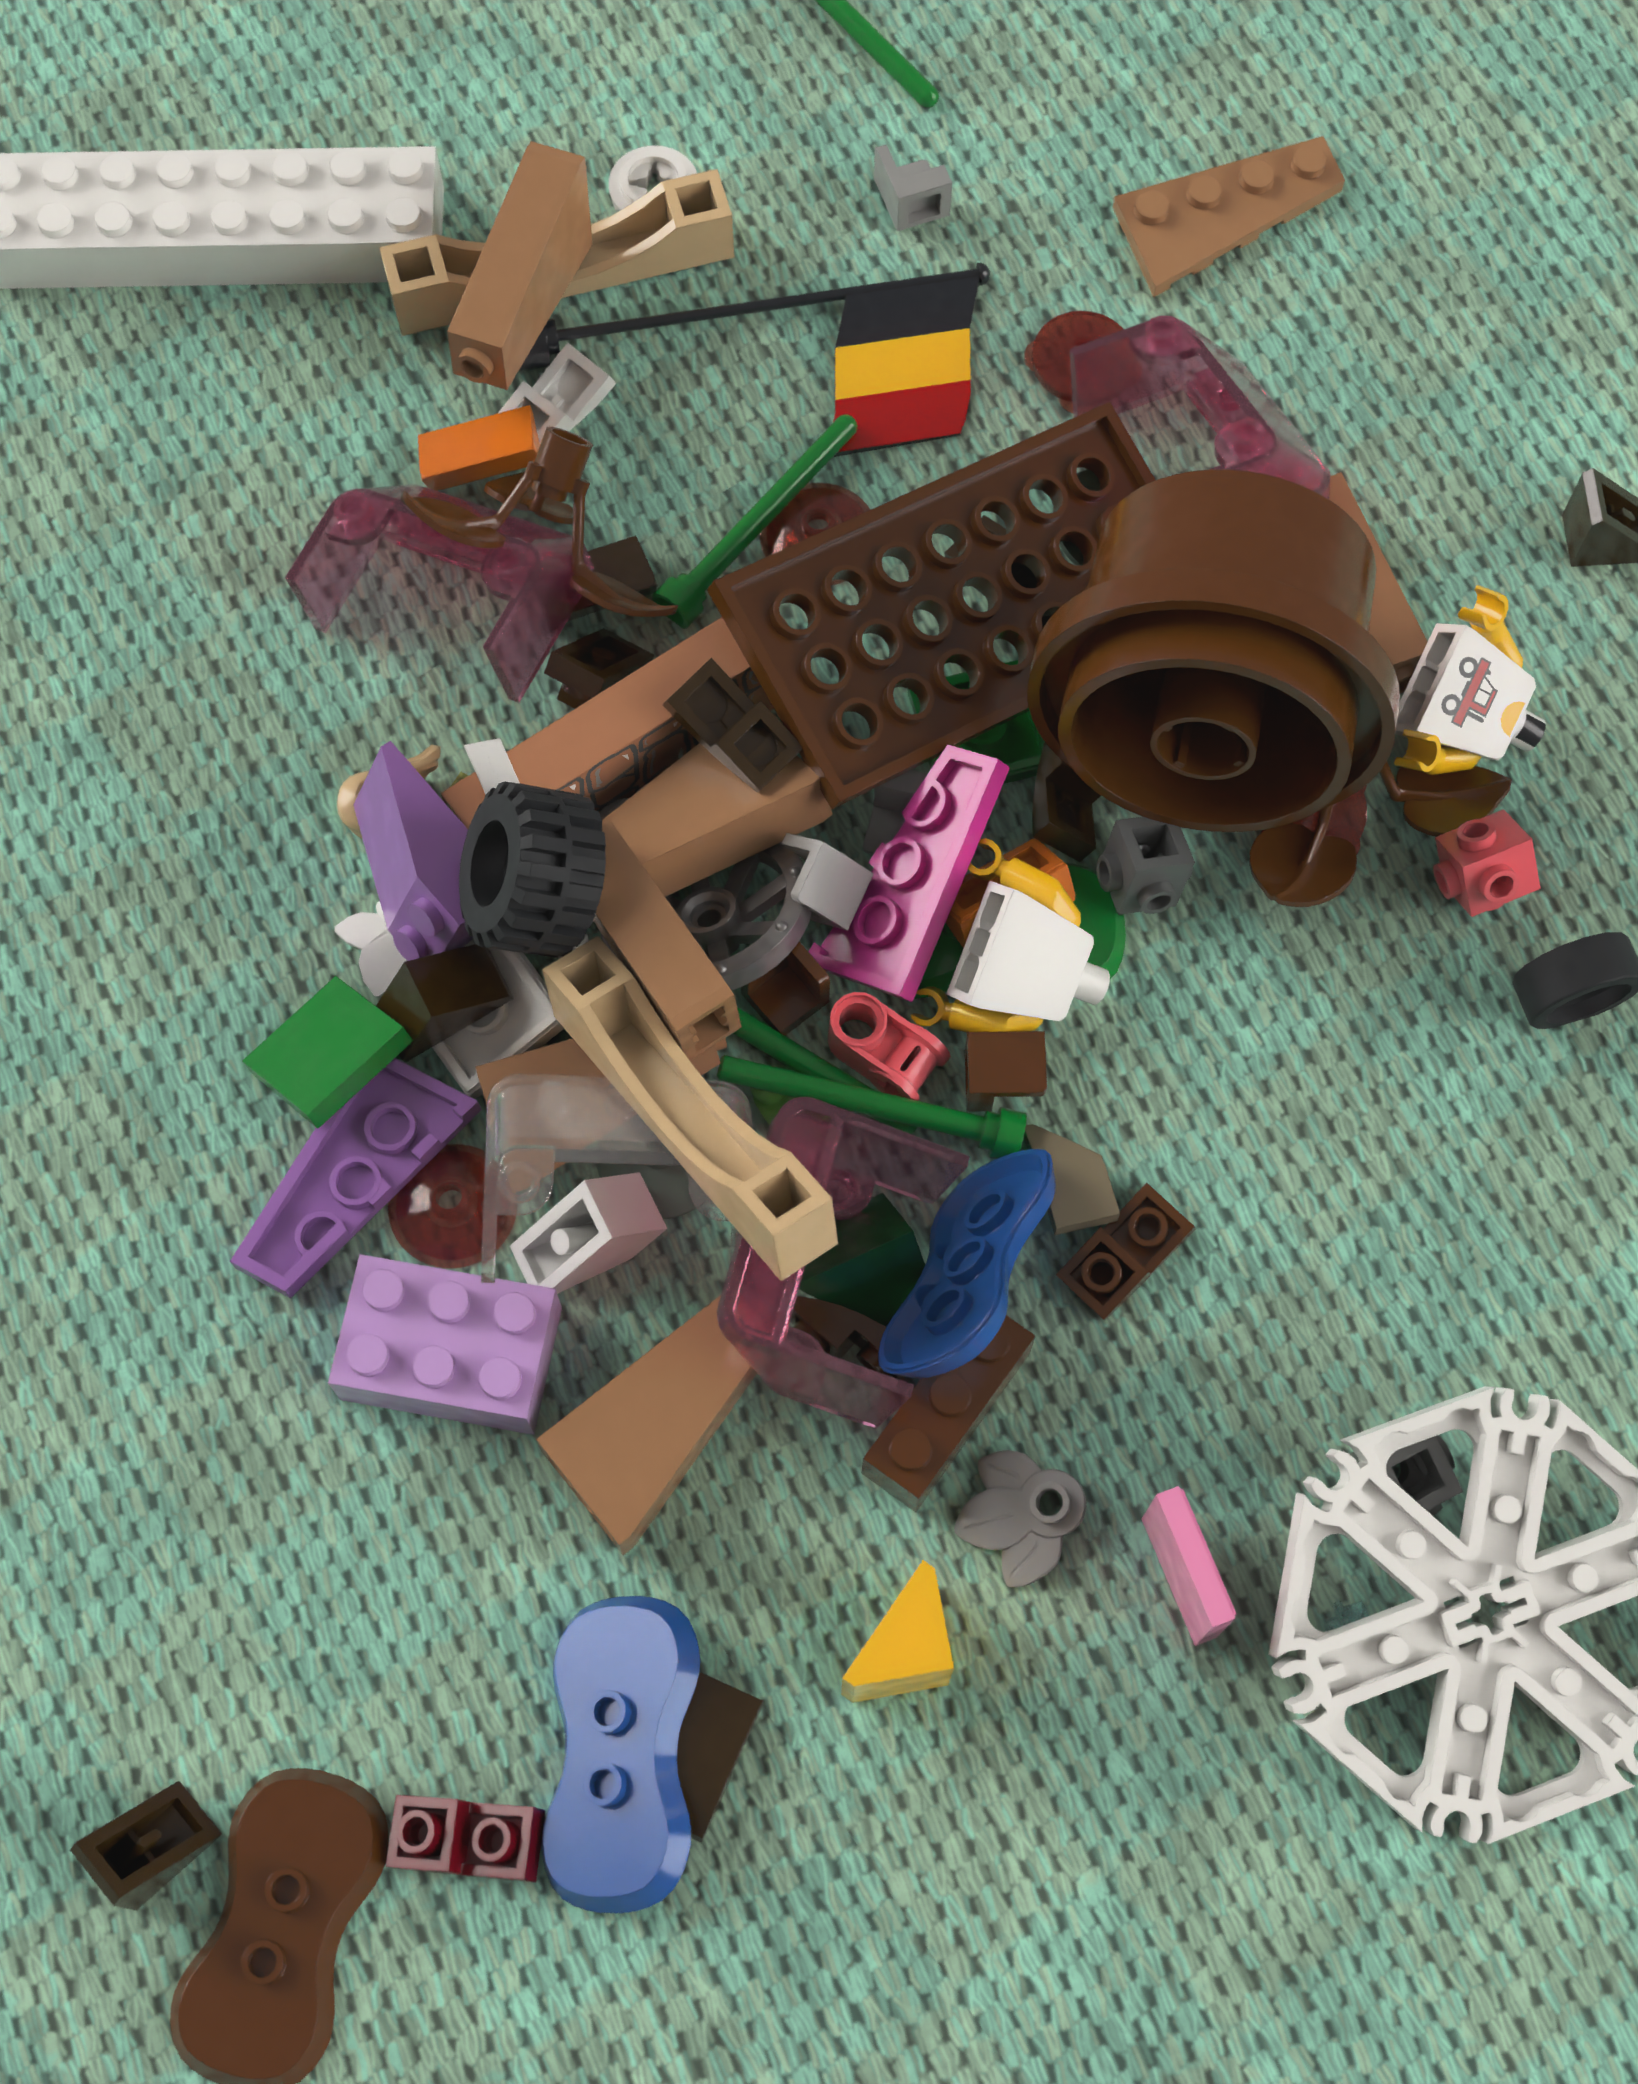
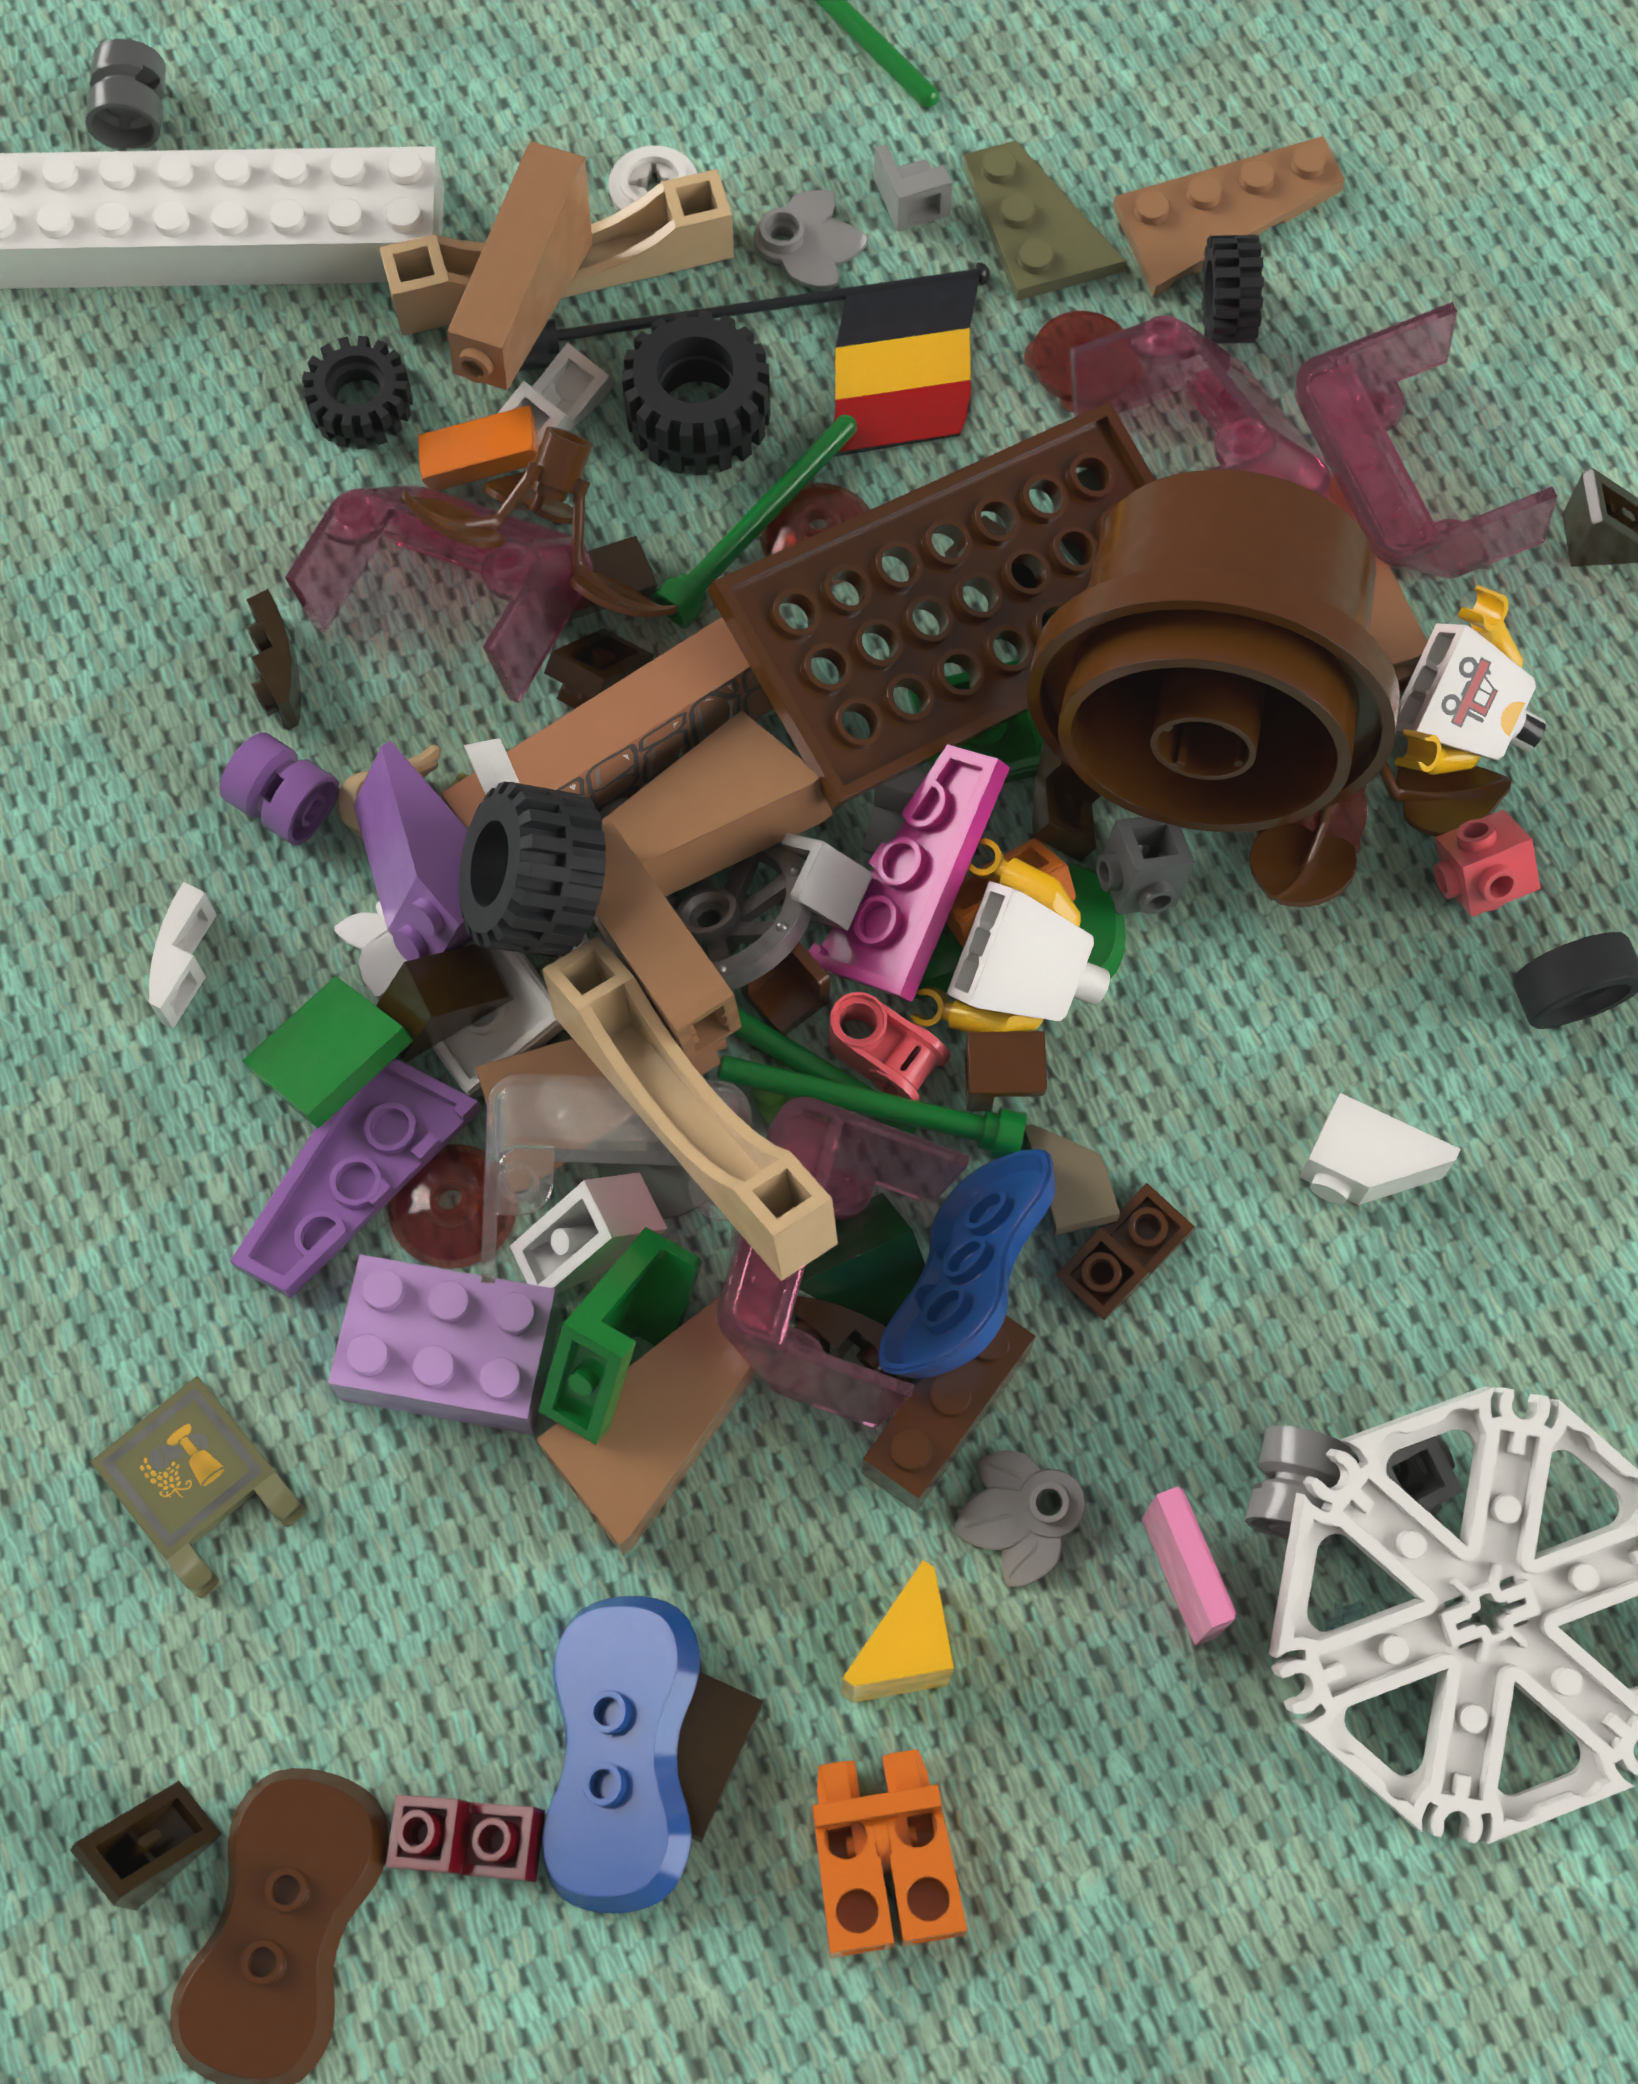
(125, 94): none -> dark grey wheel
(174, 969): none -> white slope
(187, 1474): none -> olive flag
(272, 784): none -> medium lavender wheel
(275, 663): none -> dark brown slope
(353, 364): none -> black tyre
(639, 1297): none -> green panel
(701, 431): none -> black tyre
(732, 727): dark brown slope -> none
(816, 239): none -> light grey plate
(882, 1835): none -> orange hips
(1034, 225): none -> olive wing
(1232, 288): none -> black tyre
(1287, 1460): none -> light grey wheel
(1351, 404): none -> clear pink windscreen
(1372, 1155): none -> white slope

